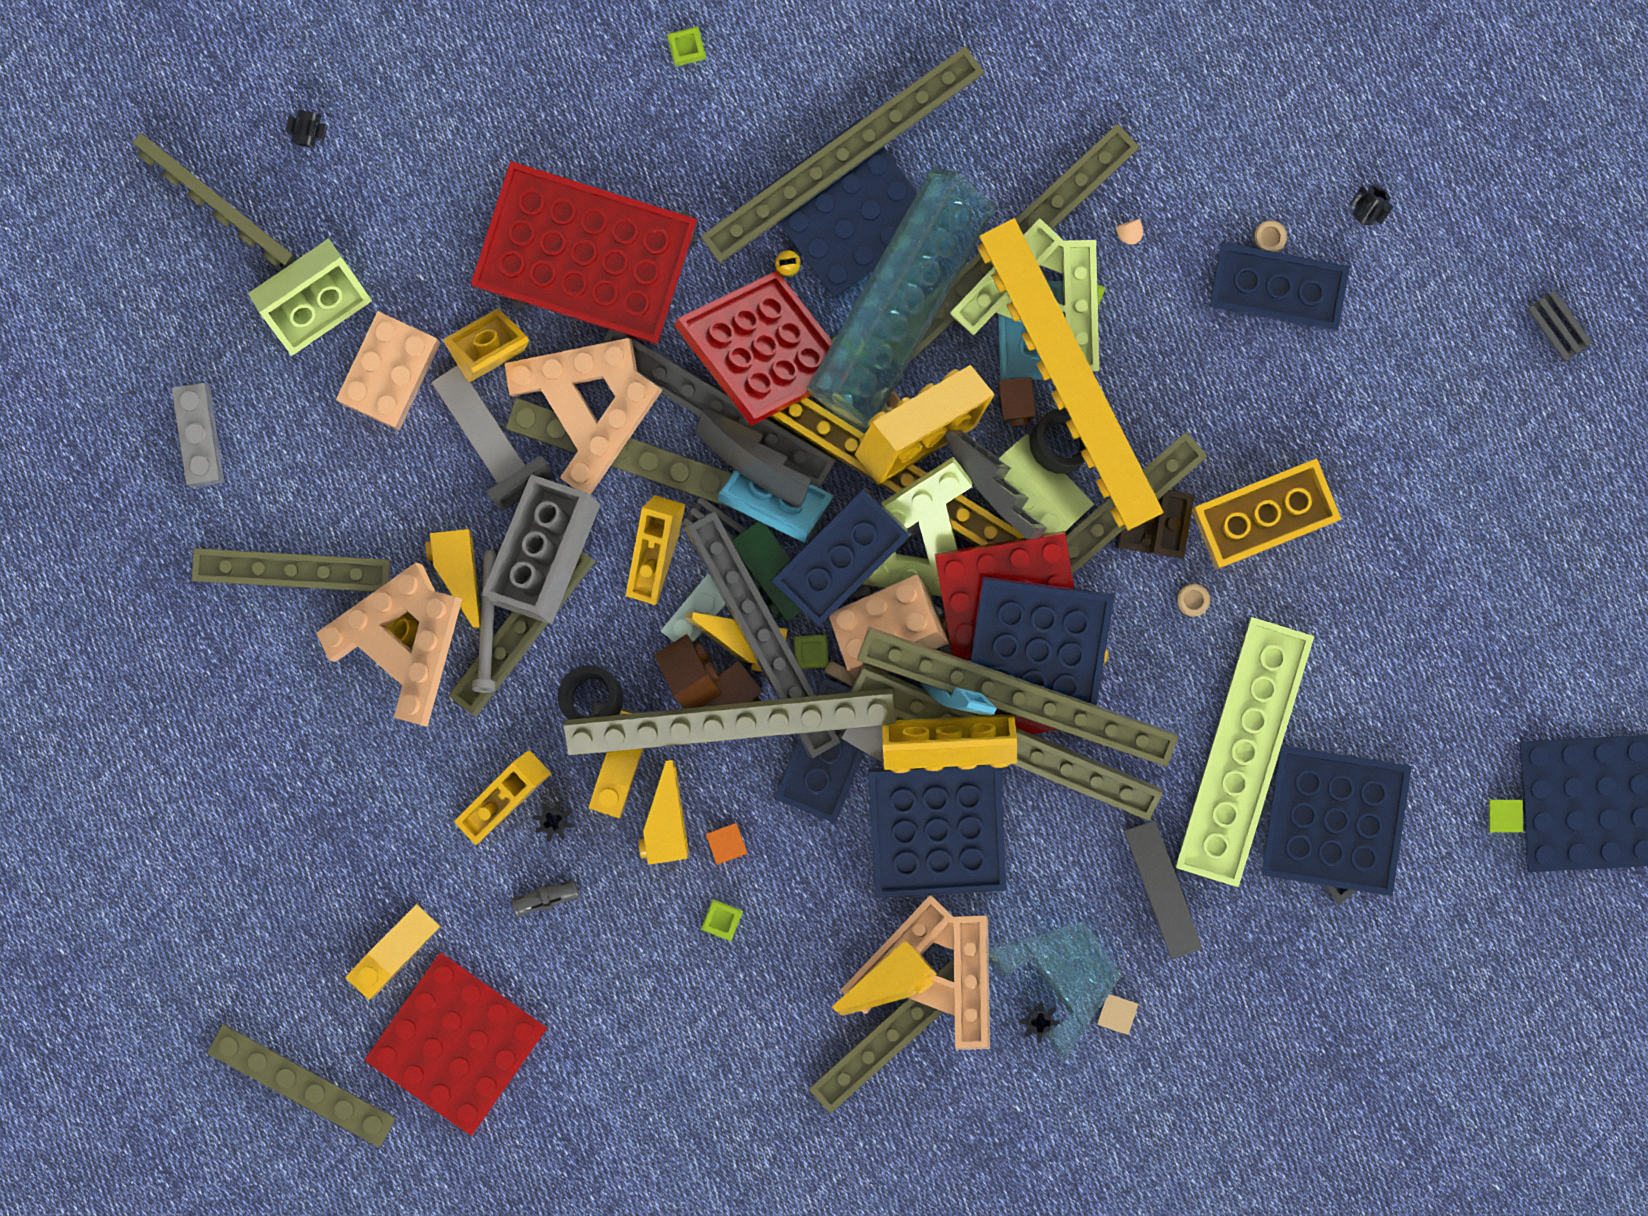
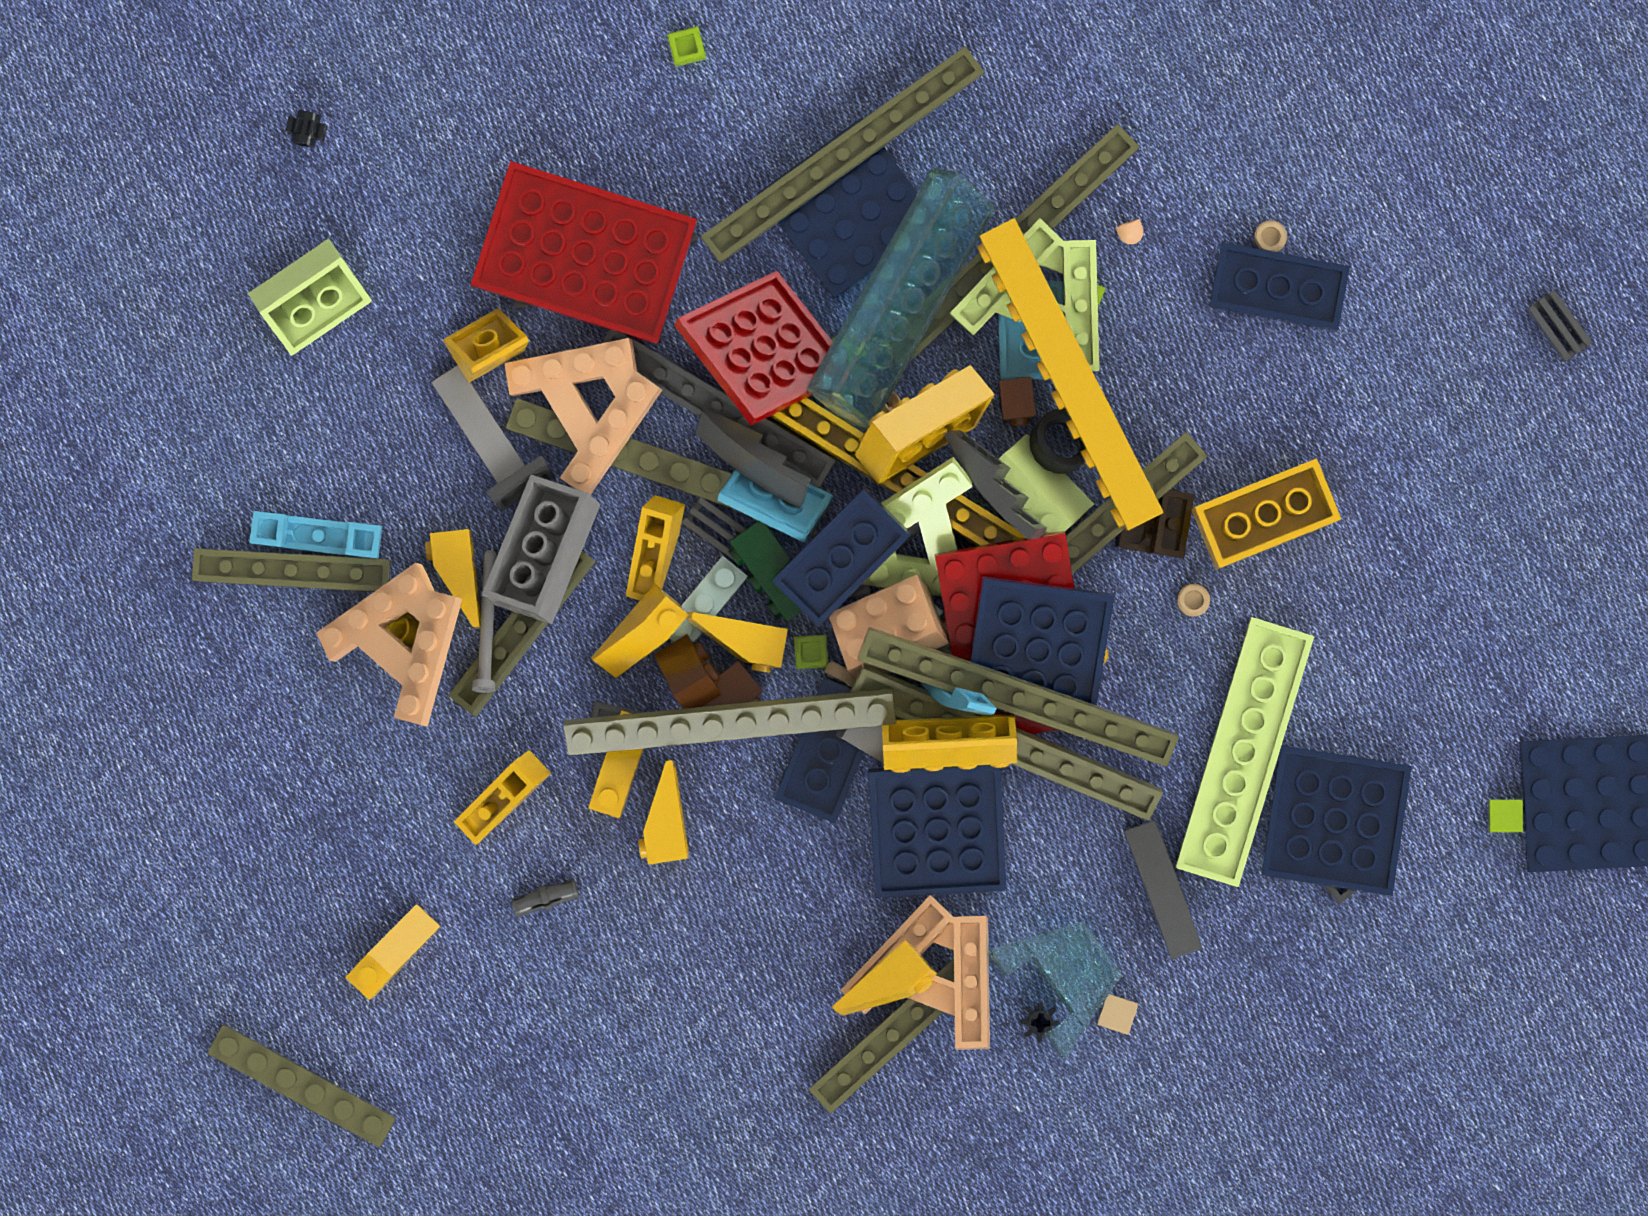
(198, 435): light grey brick -> none
(202, 193): olive plate -> none
(315, 535): none -> medium azure slope
(388, 370): light nougat brick -> none
(456, 1043): red plate -> none
(544, 819): black gear -> none
(580, 675): black tyre -> none
(640, 632): none -> yellow slope
(722, 920): lime tile -> none
(726, 843): orange tile -> none
(754, 621): dark grey plate -> none
(790, 269): yellow hinge -> none
(1371, 205): black gear -> none

